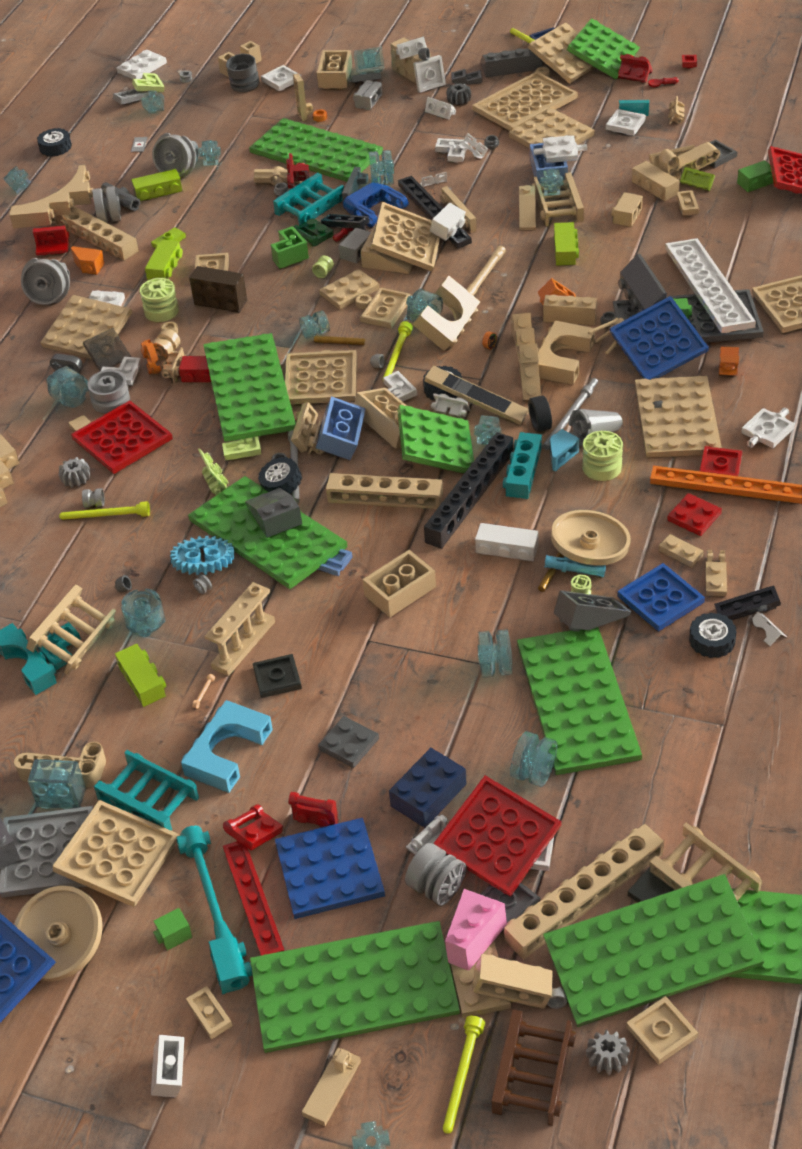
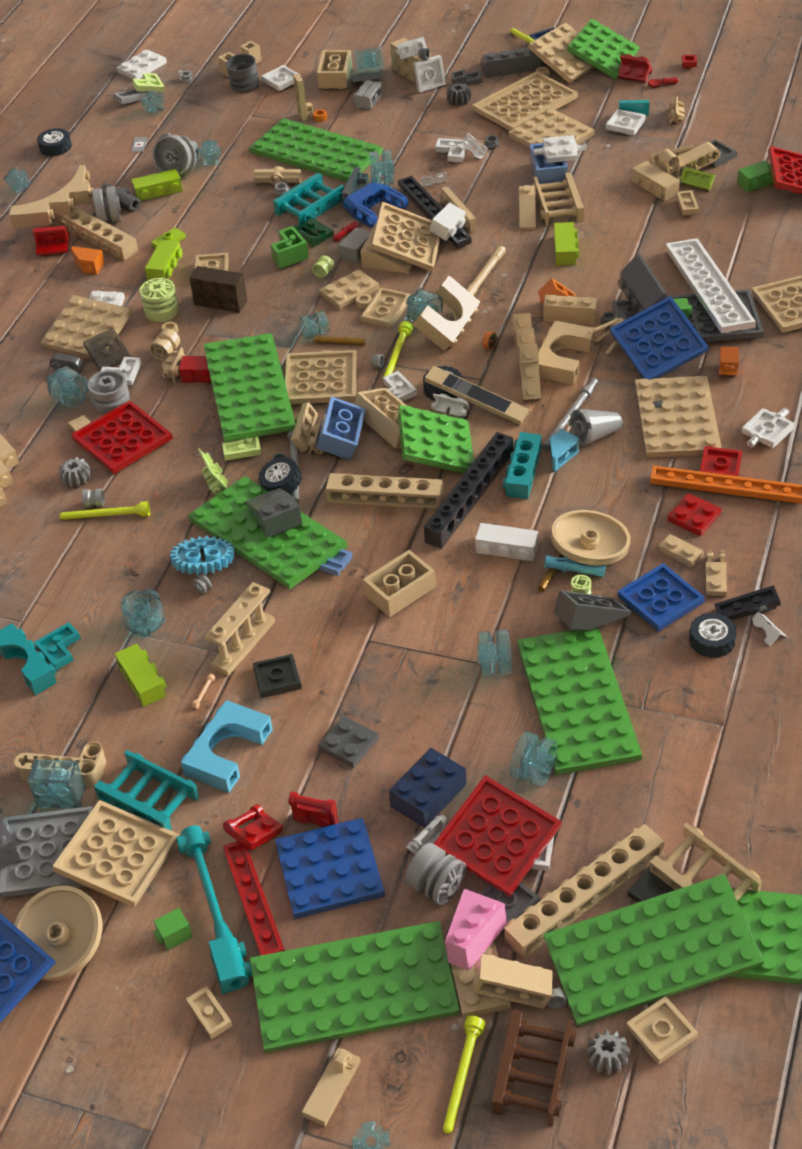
(42, 272): light grey piece -> none
(62, 612): tan fence -> none
(123, 584): dark grey hinge -> none
(149, 352): orange plate -> none
(167, 1066): white brick -> none
(296, 172): red bracket -> none
(346, 221): black hinge -> none
(439, 108): white hinge -> none
(486, 429): clear light blue brick -> none
(540, 413): black tyre -> none
(551, 182): clear light blue brick -> none
(602, 455): yellowish green wheel -> none
(627, 209): tan brick -> none

